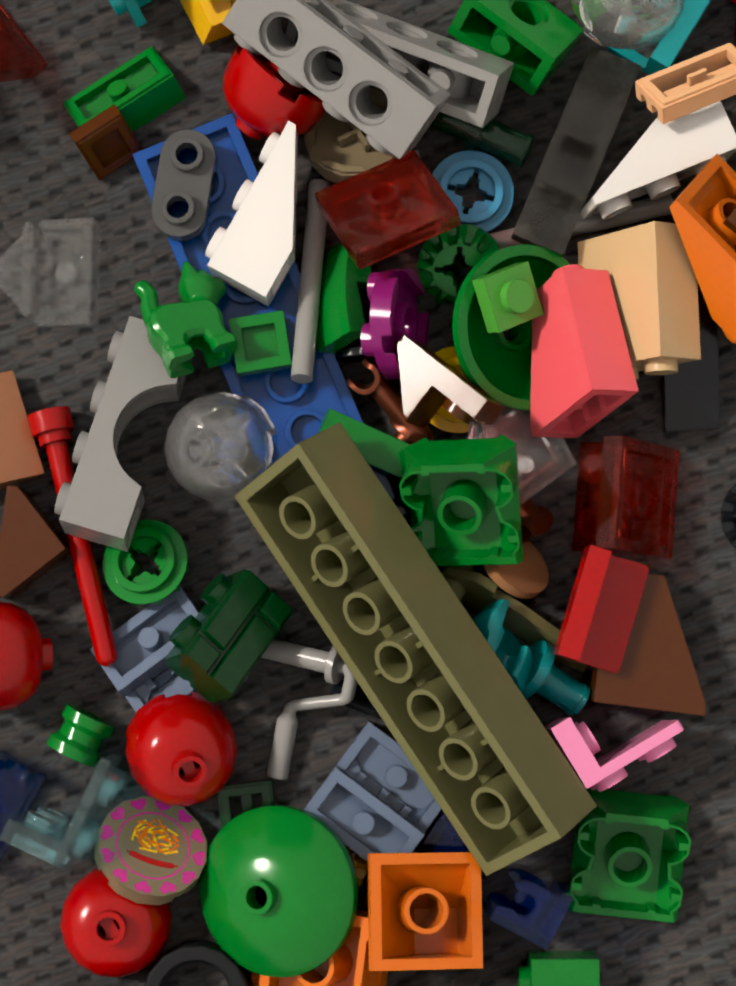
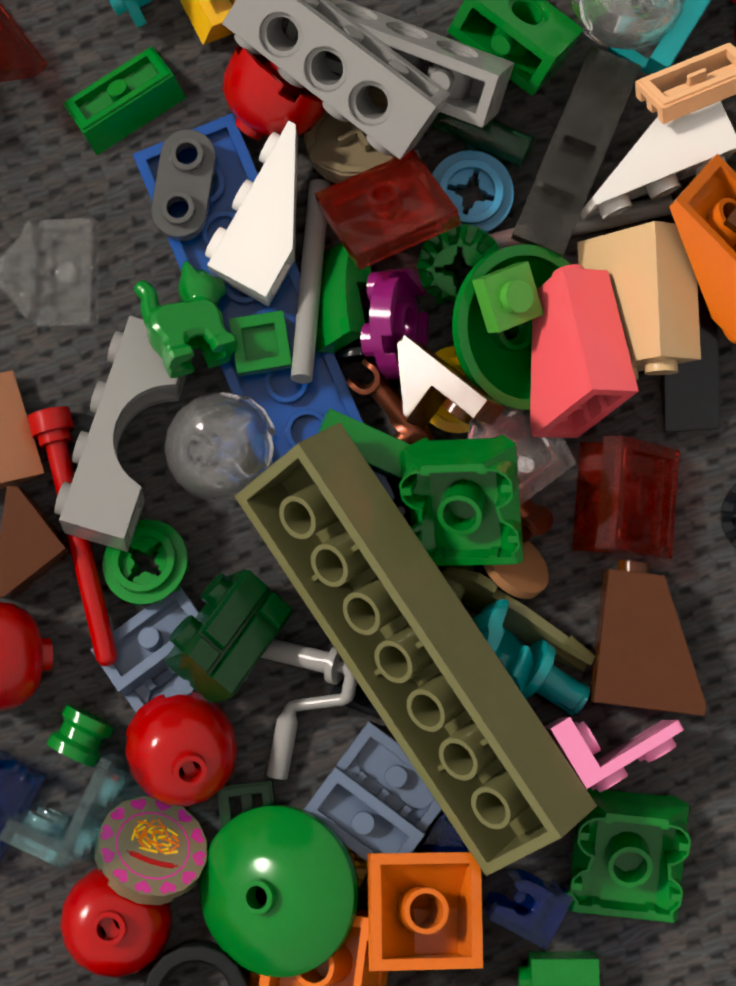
(106, 142): reddish brown tile -> none
(601, 609): red panel -> none

